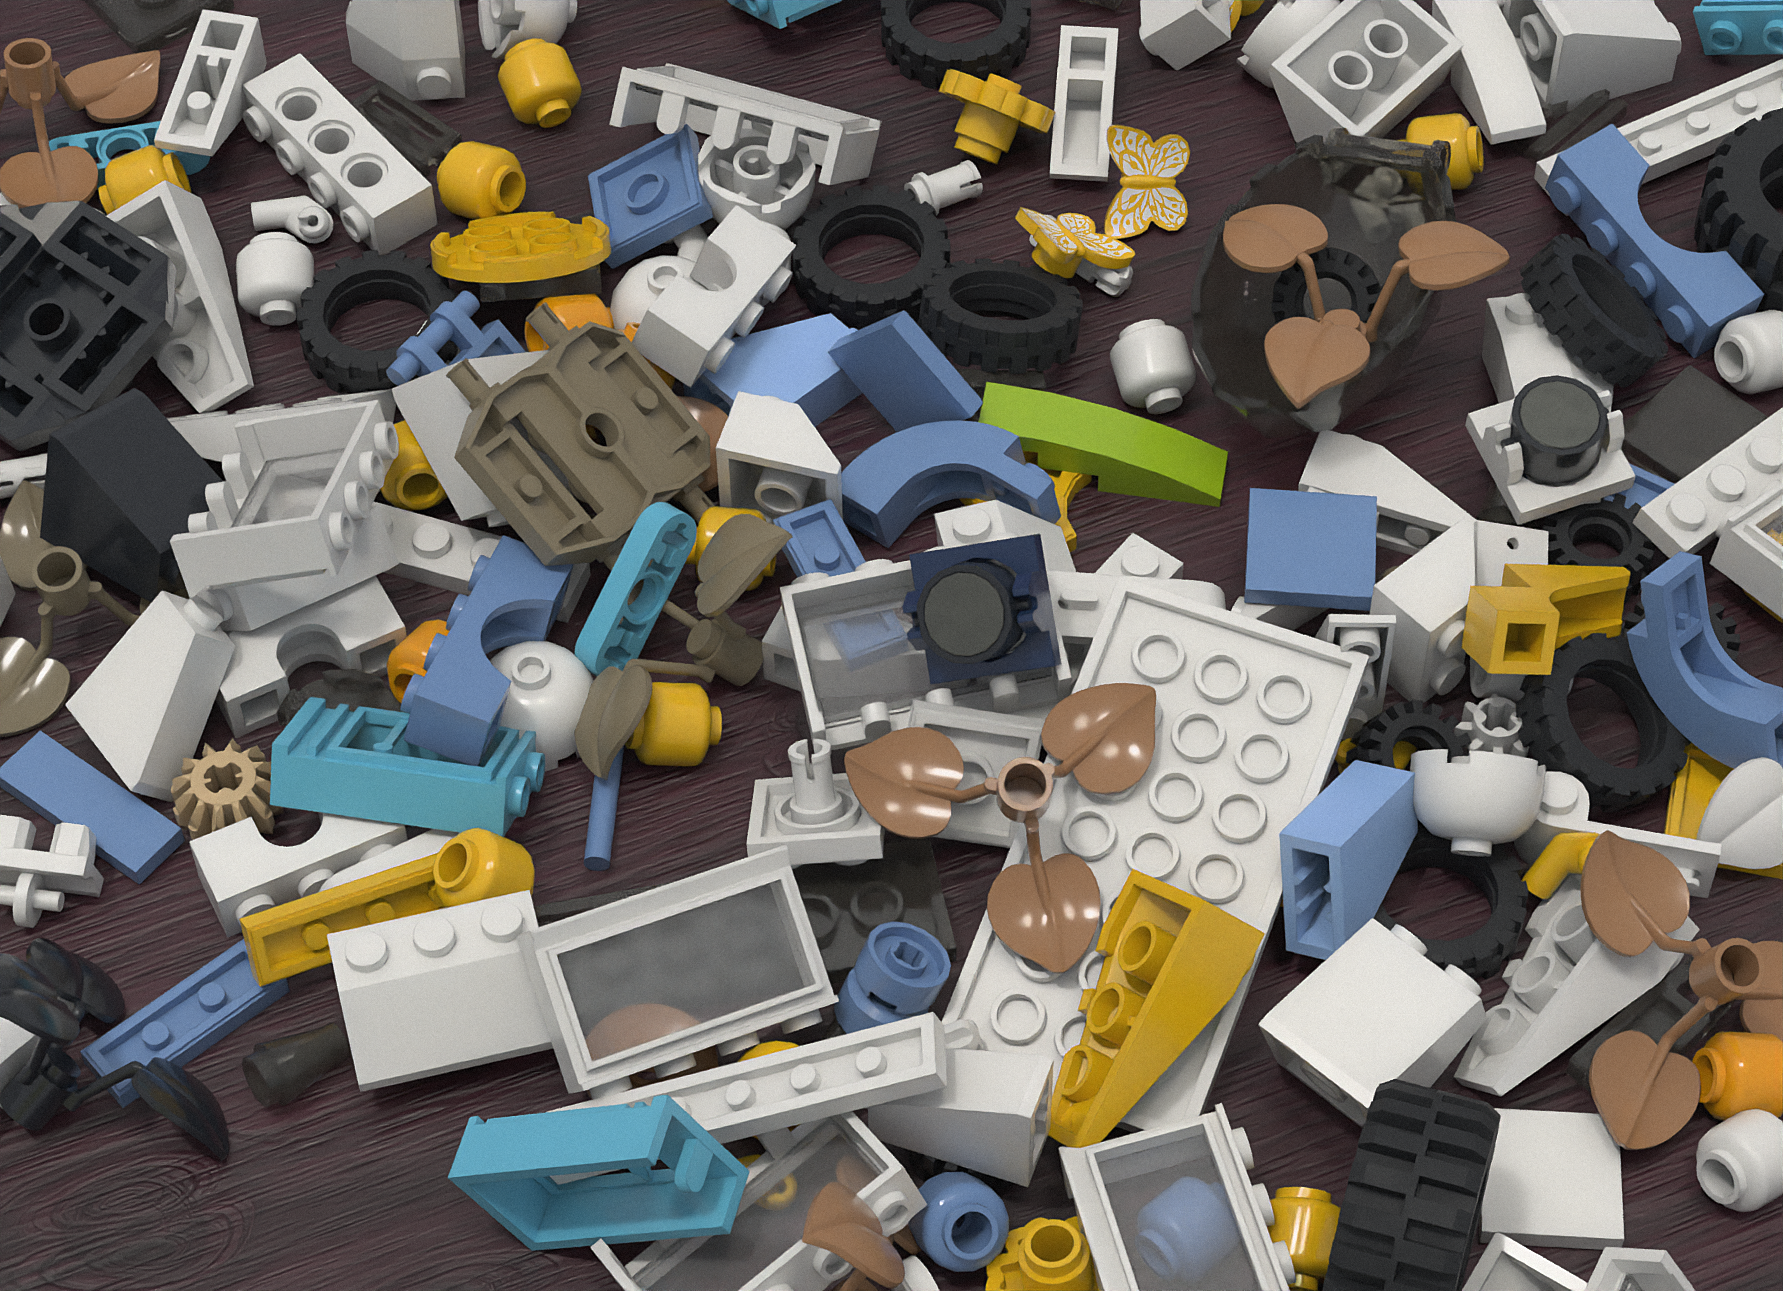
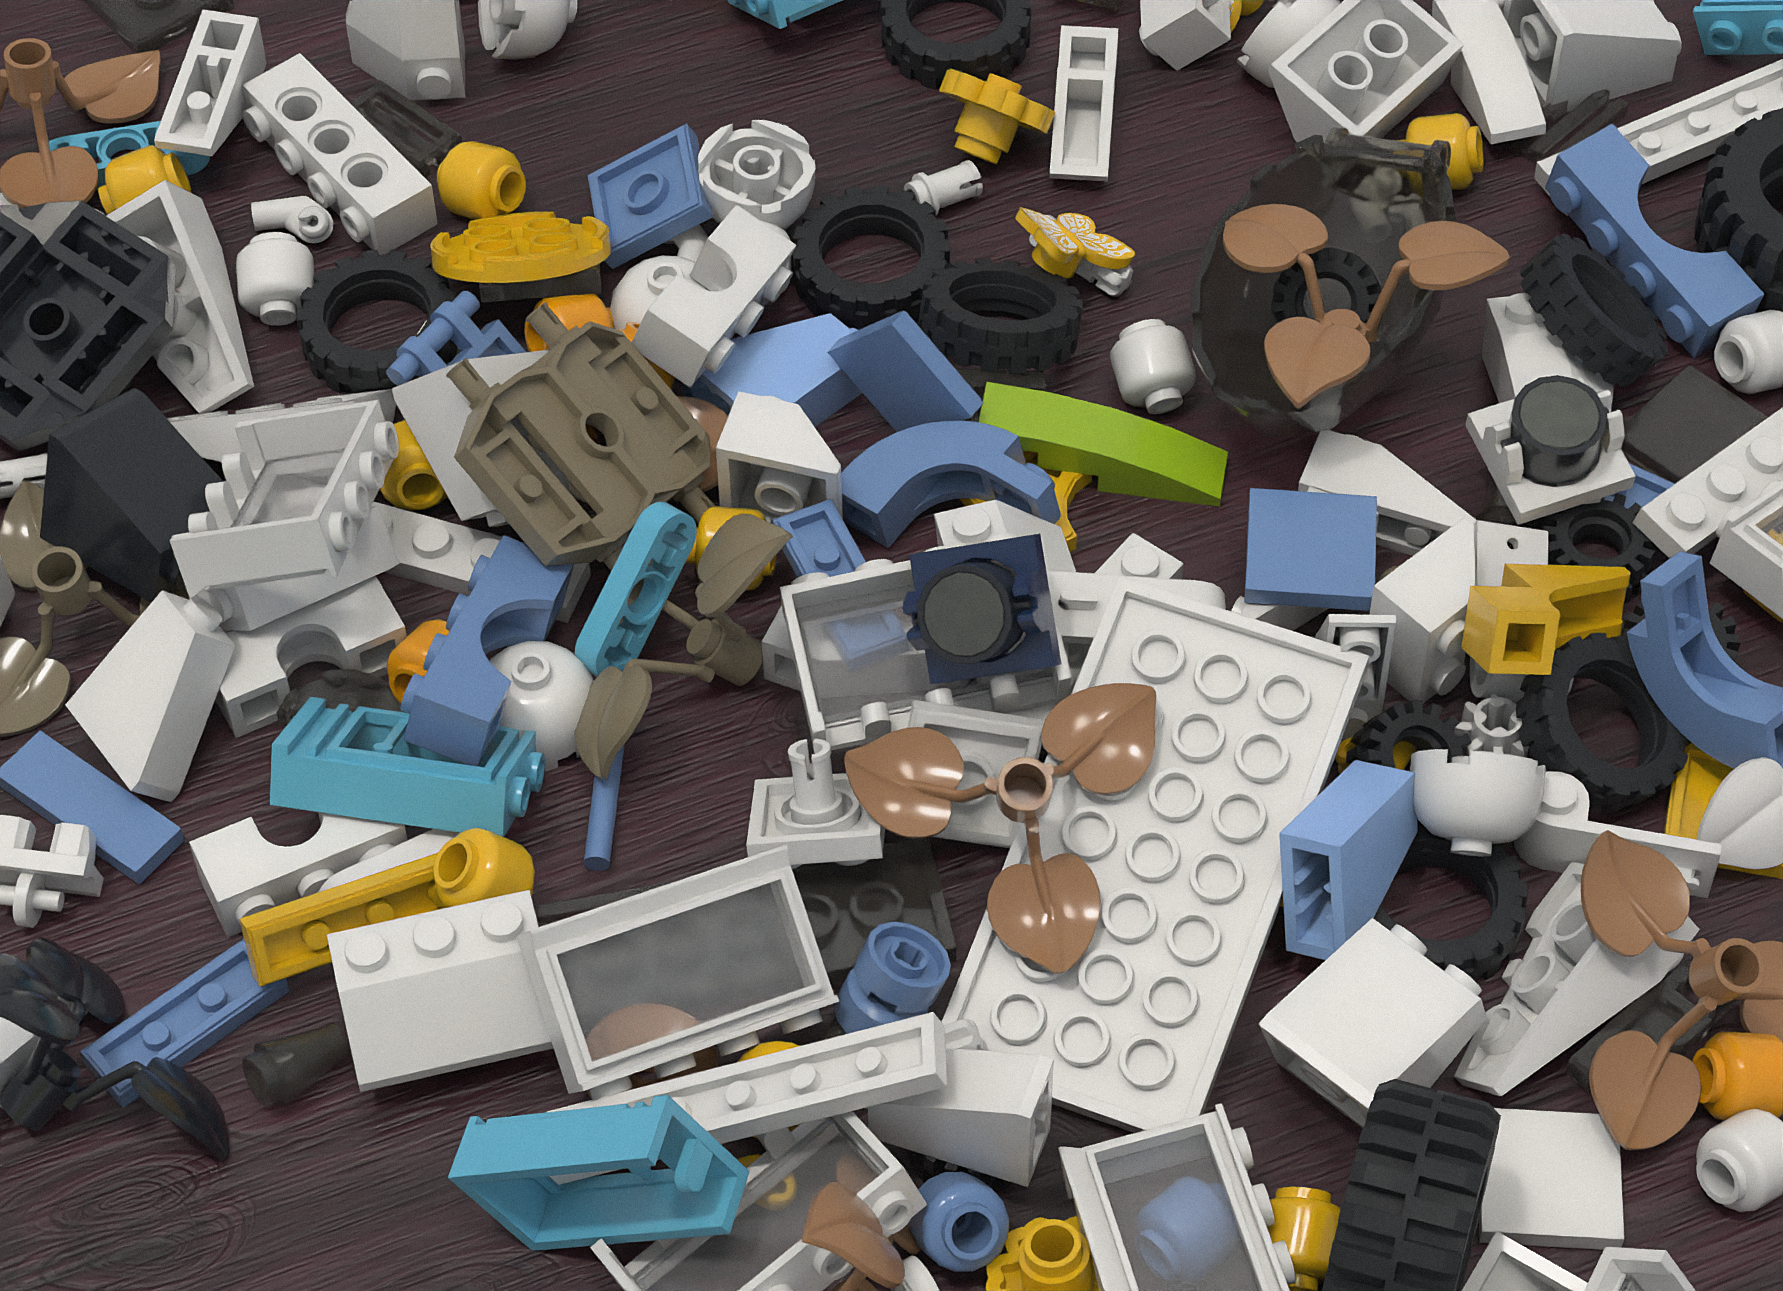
(224, 790): tan gear -> none
(539, 82): yellow head -> none
(676, 726): yellow head -> none
(722, 107): white window -> none
(1146, 181): animal -> none
(1160, 984): yellow wedge -> none
(1562, 855): yellow arm -> none

